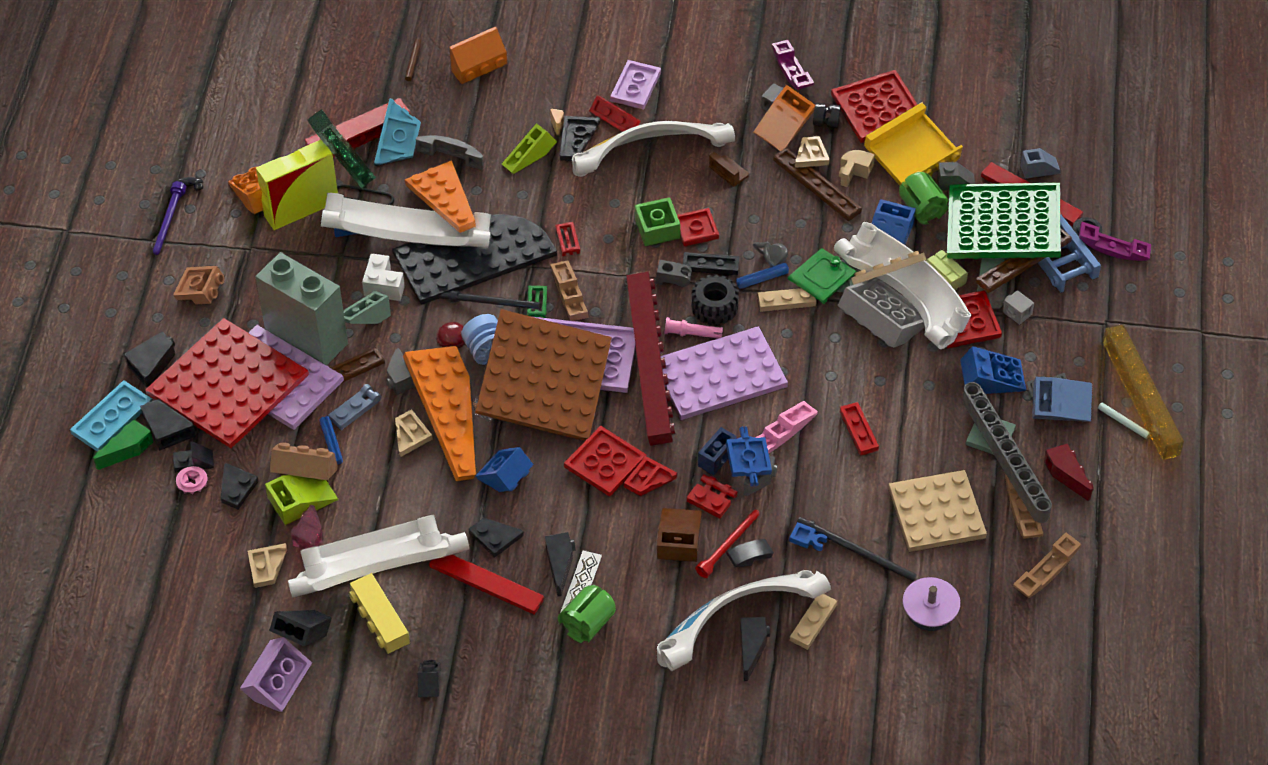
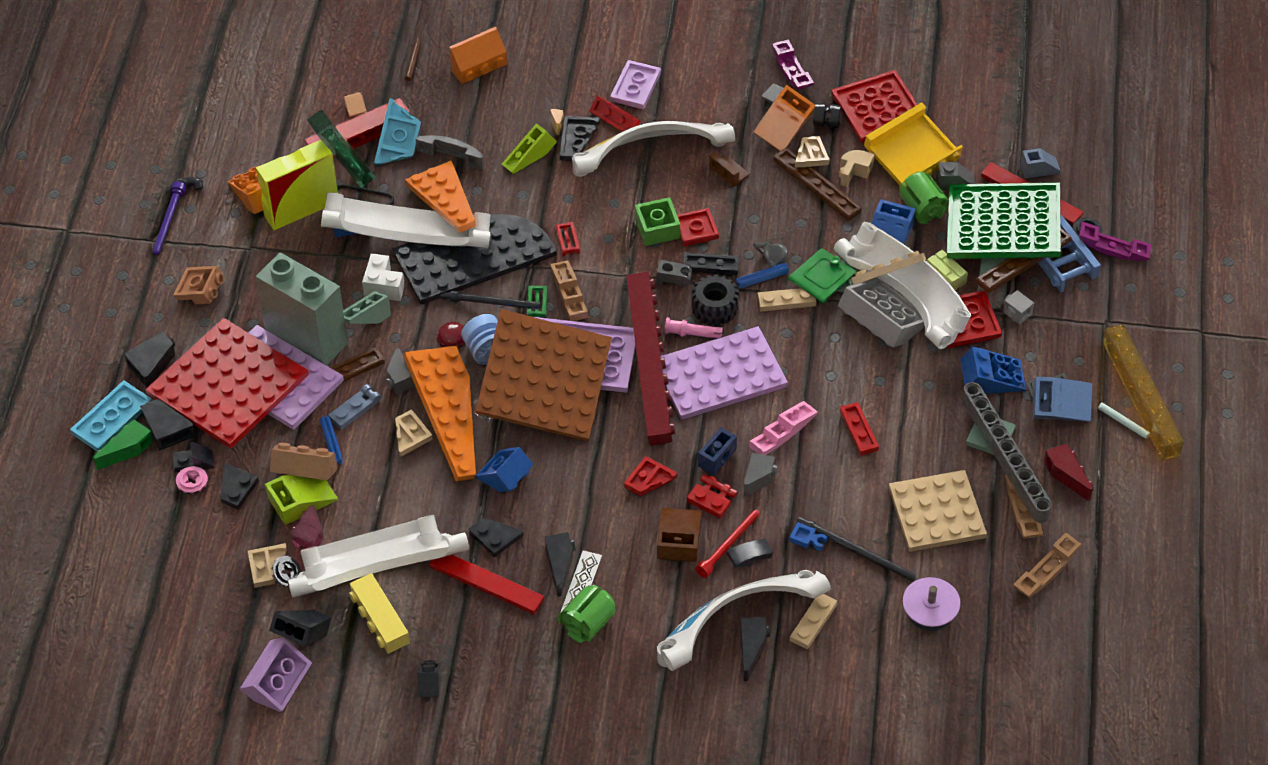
(285, 563): none -> gear
(355, 104): none -> light nougat slope
(604, 461): red plate -> none
(748, 456): blue plate -> none

